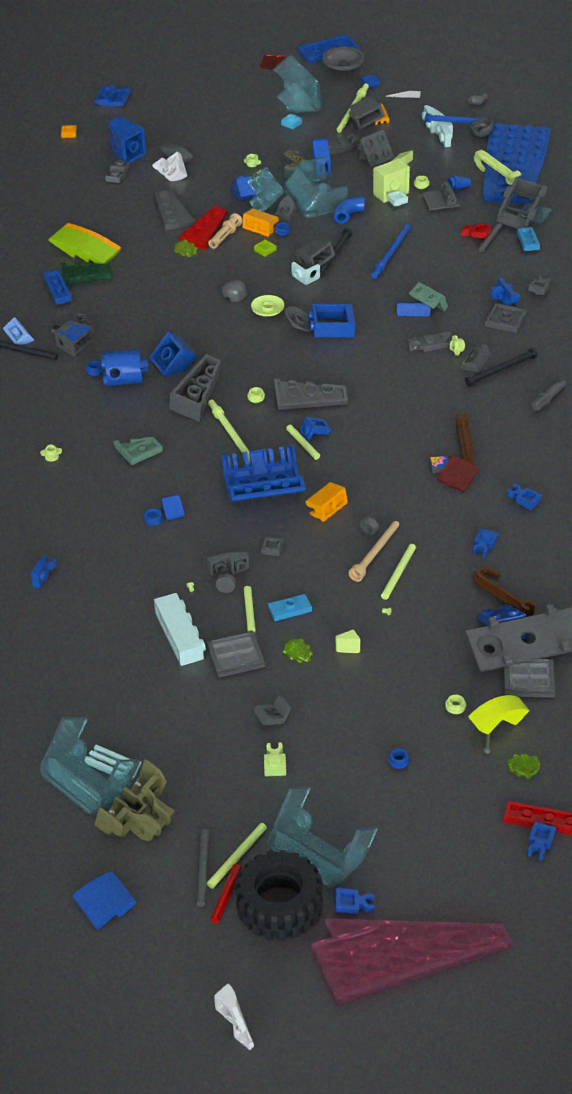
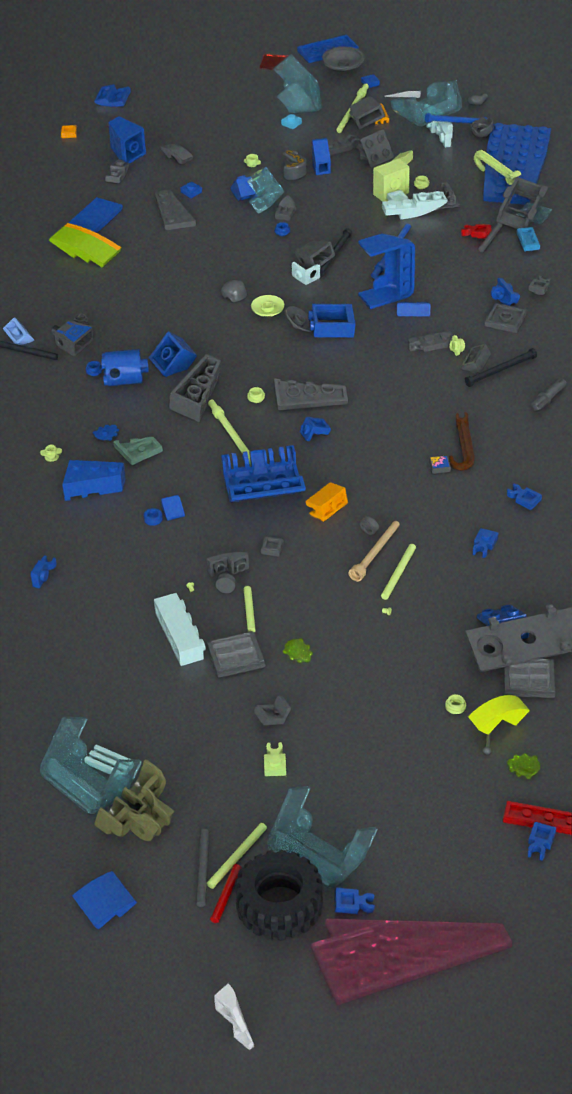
(57, 287): blue plate -> none
(78, 274): clear green wing -> none
(93, 477): none -> blue wedge
(96, 214): none -> blue tile
(106, 432): none -> blue piece
(172, 168): white slope -> none
(185, 248): clear neon green piece -> none
(191, 189): none -> blue plate
(205, 227): red wing -> none
(229, 227): tan pin -> none
(259, 222): light orange hinge -> none
(265, 248): lime tile -> none
(289, 607): dark azure plate -> none
(305, 444): yellowish green bar -> none
(312, 198): clear light blue windscreen -> none
(347, 207): blue cylinder -> none
(348, 642): yellowish green slope -> none
(398, 758): blue plate -> none
(399, 269): none -> blue windscreen
(419, 205): none -> light aqua slope
(428, 296): sand green bracket -> none
(442, 100): none -> clear light blue windscreen
(458, 182): blue cone -> none
(458, 473): clear red piece -> none
(525, 606): reddish brown piece -> none

